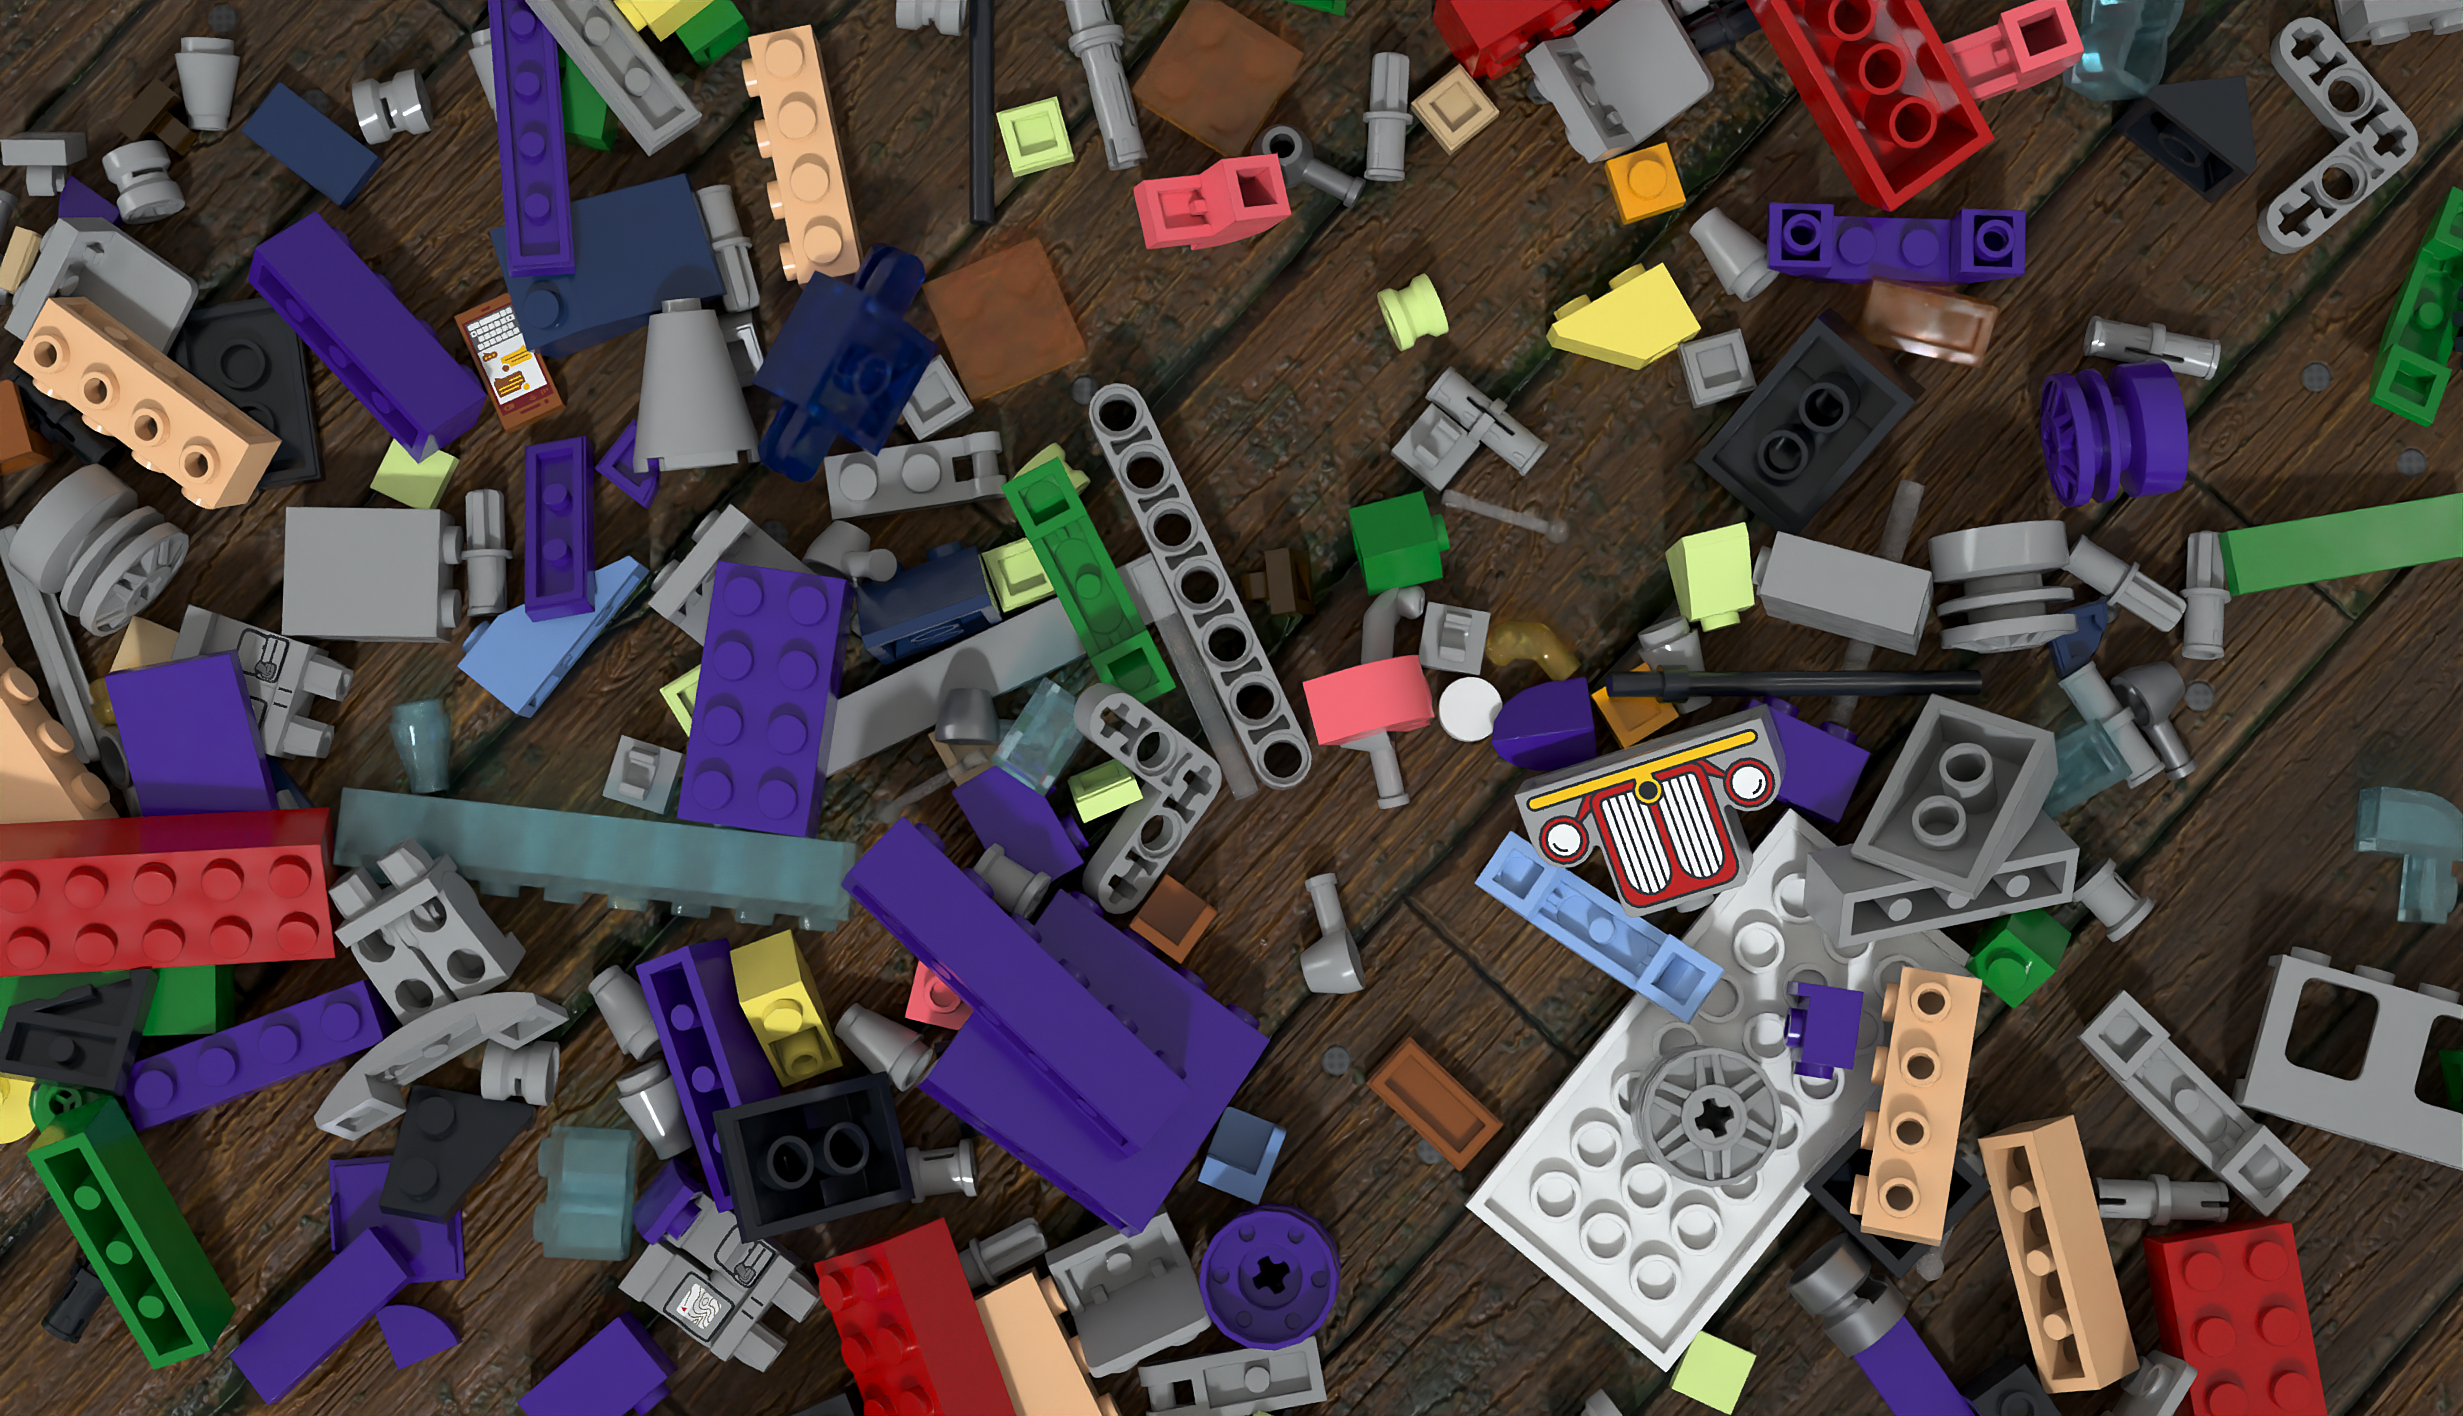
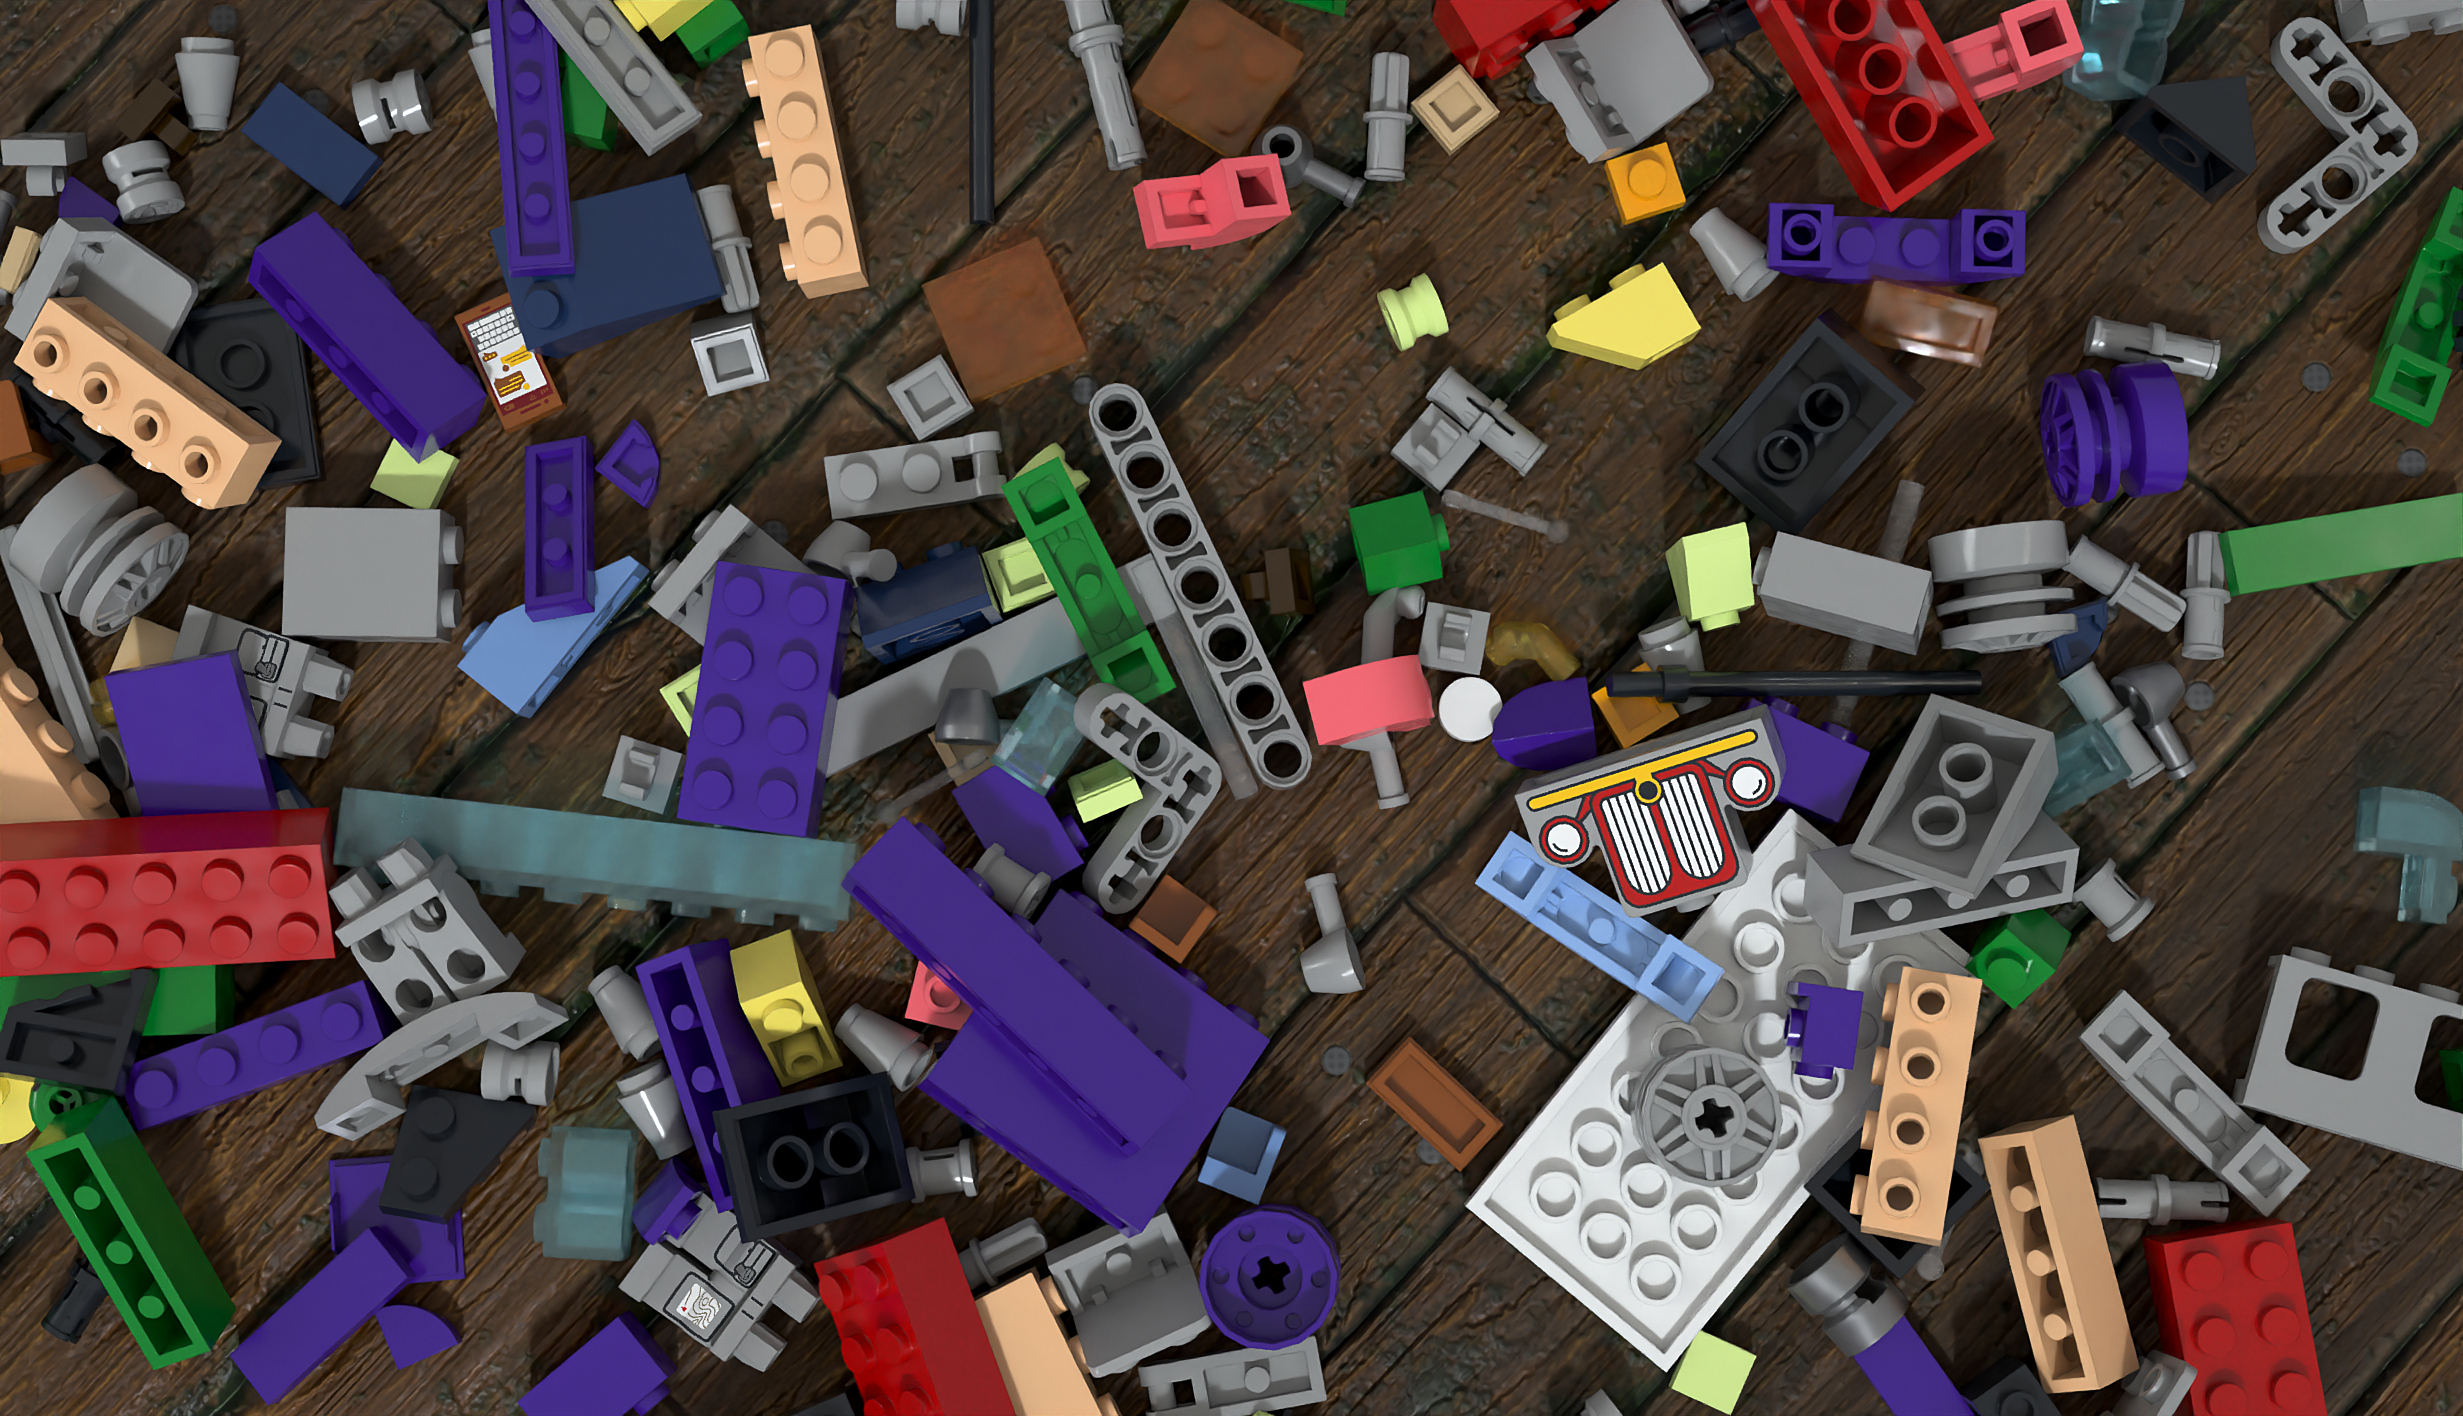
(423, 743): clear light blue cone -> none
(486, 553): light grey axle -> none
(690, 394): light grey cone -> none
(844, 363): clear blue brick -> none
(1035, 136): yellowish green tile -> none
(1716, 368): light grey tile -> none

